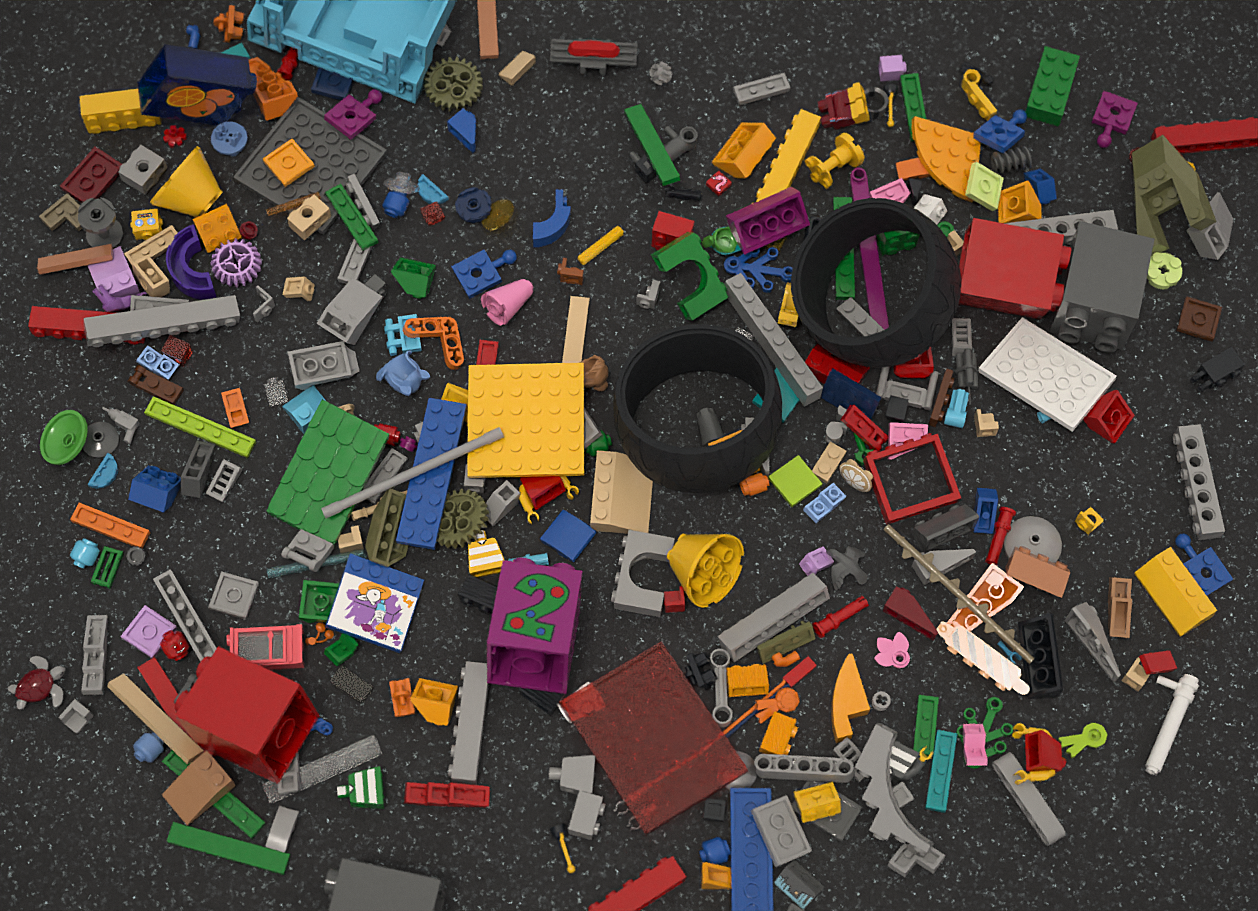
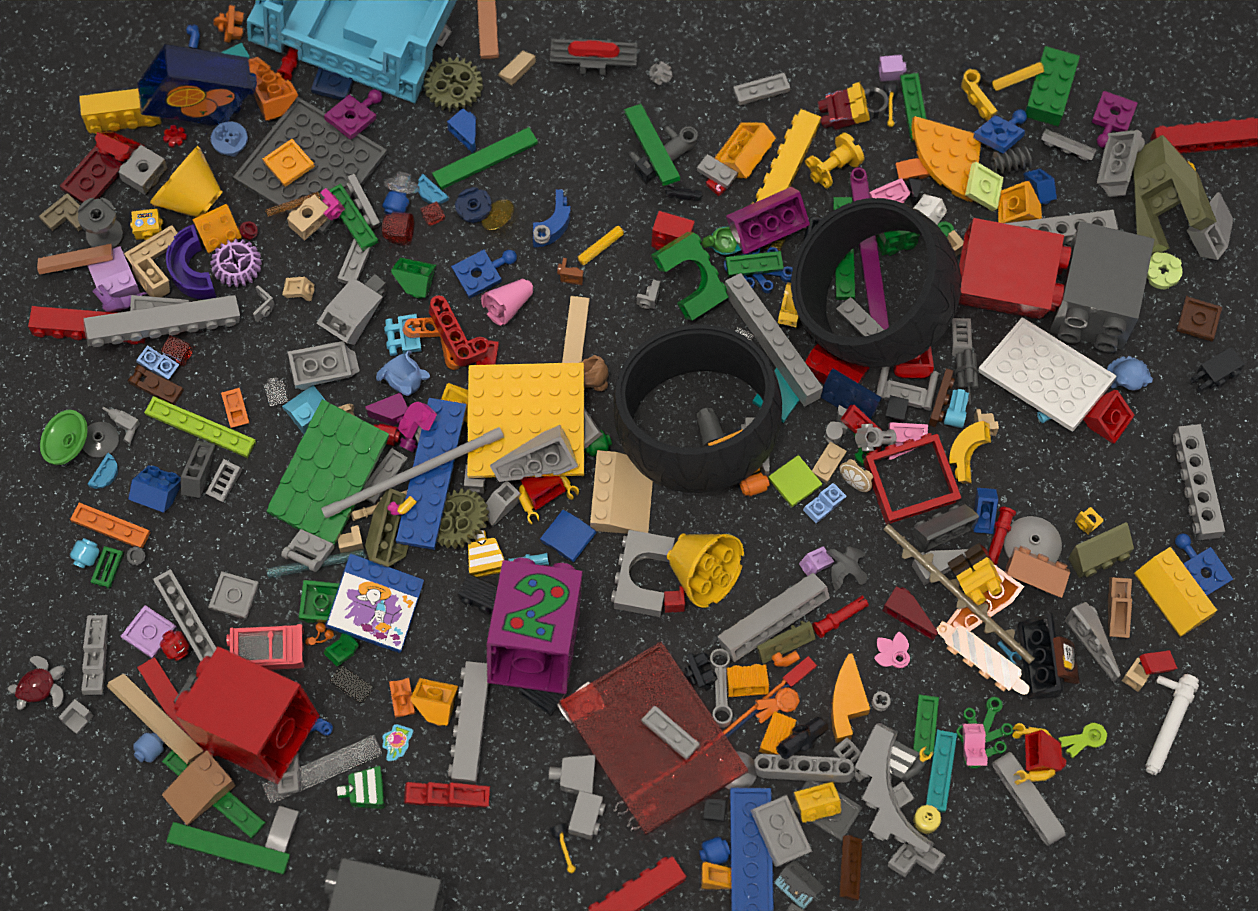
(116, 144): none -> red slope
(335, 207): none -> dark pink bracket
(388, 410): none -> magenta slope
(396, 741): none -> sticker
(398, 227): none -> clear red piece
(401, 508): none -> yellow arm
(416, 415): none -> dark pink plate
(455, 330): none -> red beam
(484, 158): none -> green tile
(541, 228): none -> light grey bush
(543, 454): none -> light grey wedge
(670, 732): none -> light grey tile
(717, 171): none -> light grey plate
(754, 263): none -> green plate
(802, 738): none -> black piece
(851, 868): none -> reddish brown plate
(875, 437): none -> light grey connector
(924, 825): none -> light yellow head
(965, 445): none -> yellow arch
(976, 573): none -> yellow hips
(1018, 76): none -> yellow axle
(1066, 660): none -> copper slope
(1068, 145): none -> light grey plate
(1102, 551): none -> olive slope
(1119, 161): none -> light grey slope
(1130, 373): none -> medium blue hair

